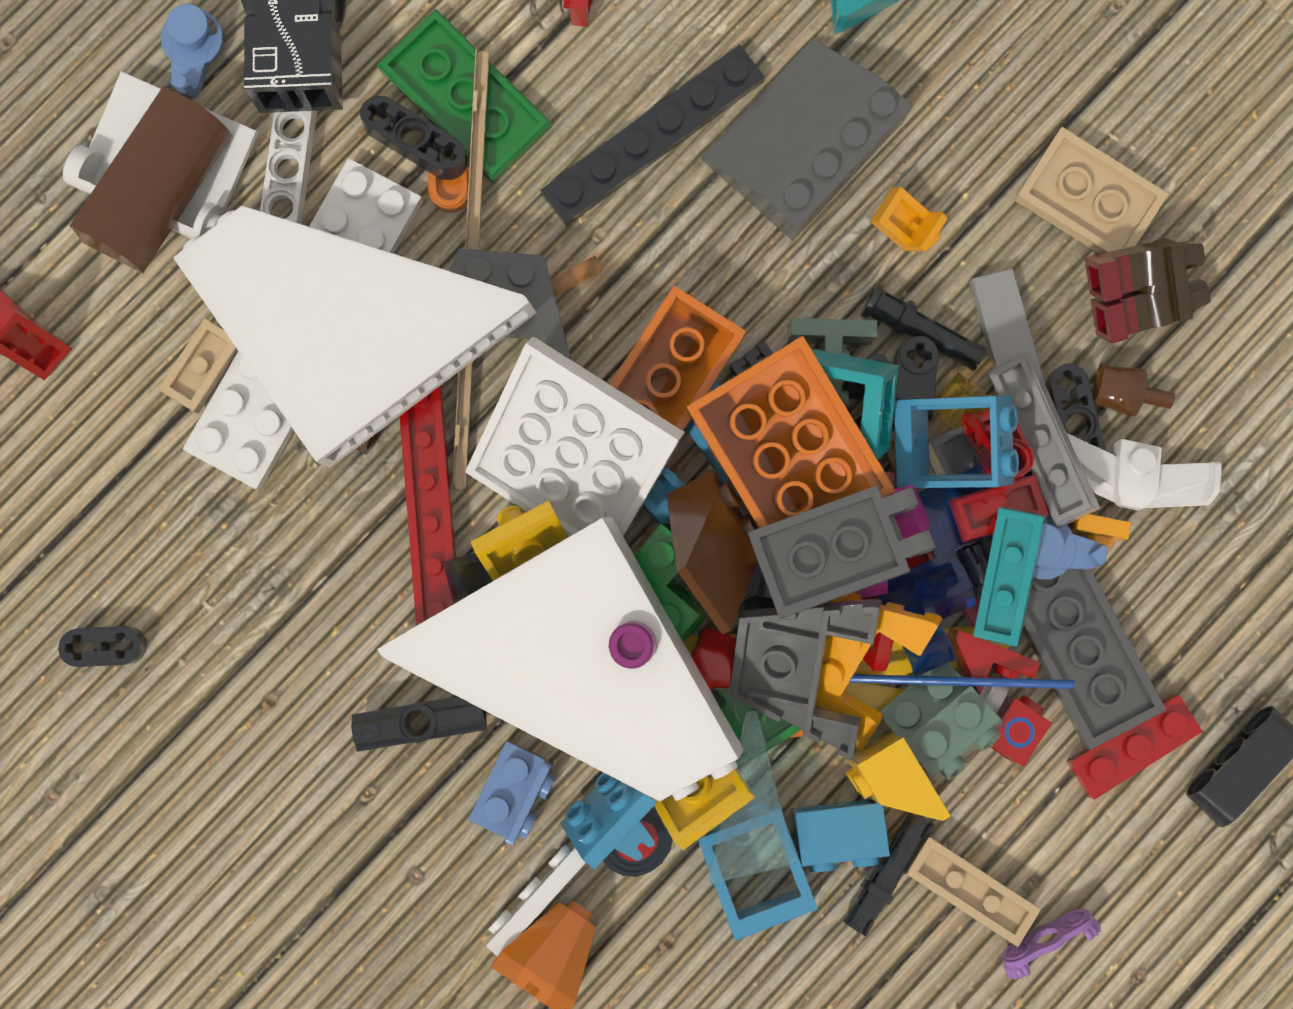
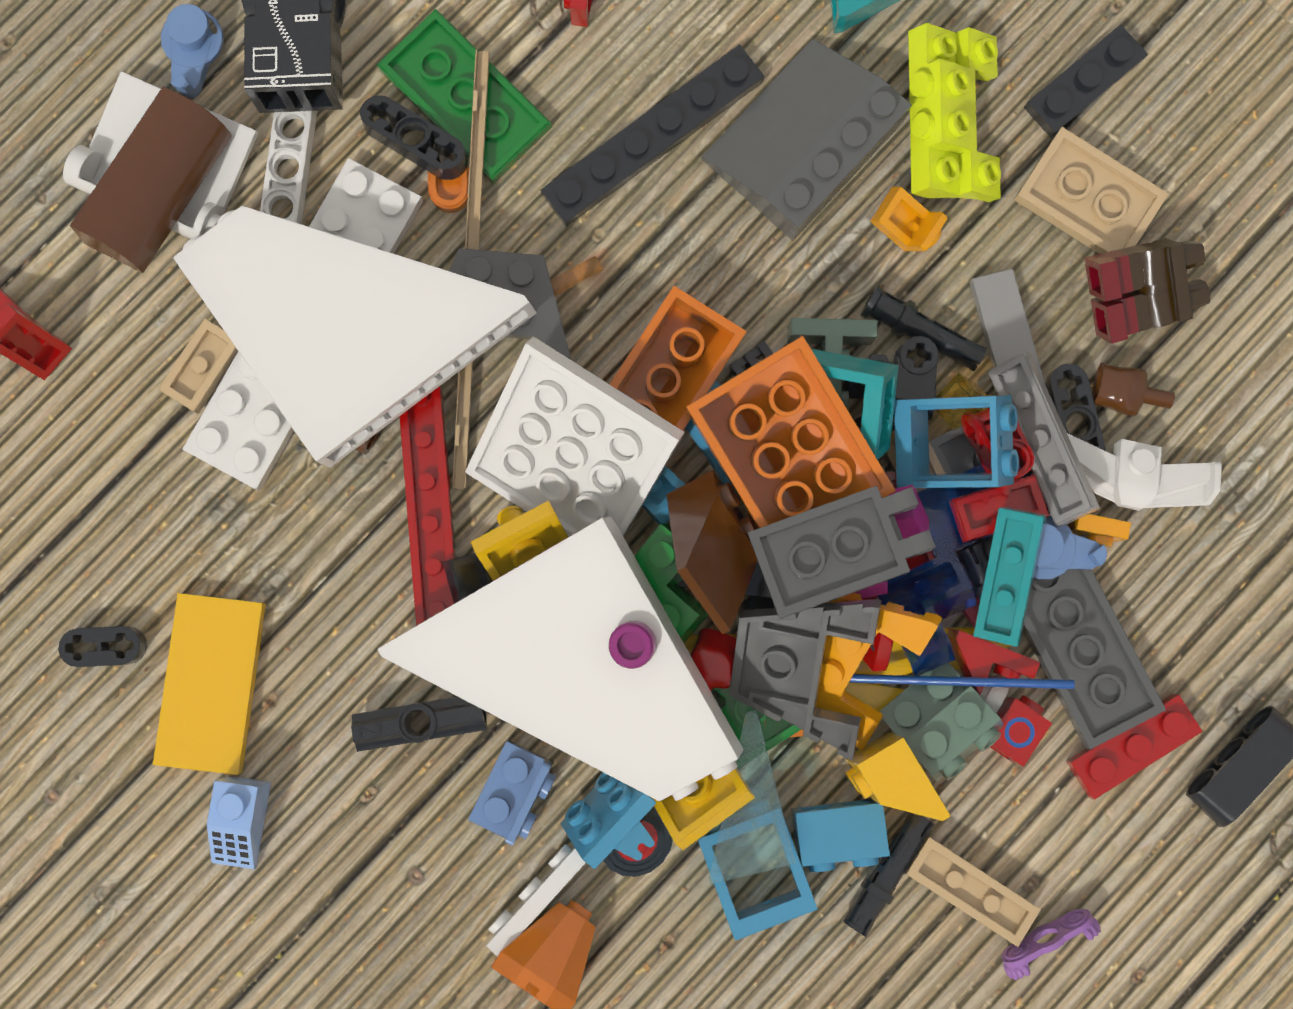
(209, 684): none -> yellow tile
(237, 820): none -> light blue slope
(944, 113): none -> neon yellow bracket
(1085, 80): none -> black plate

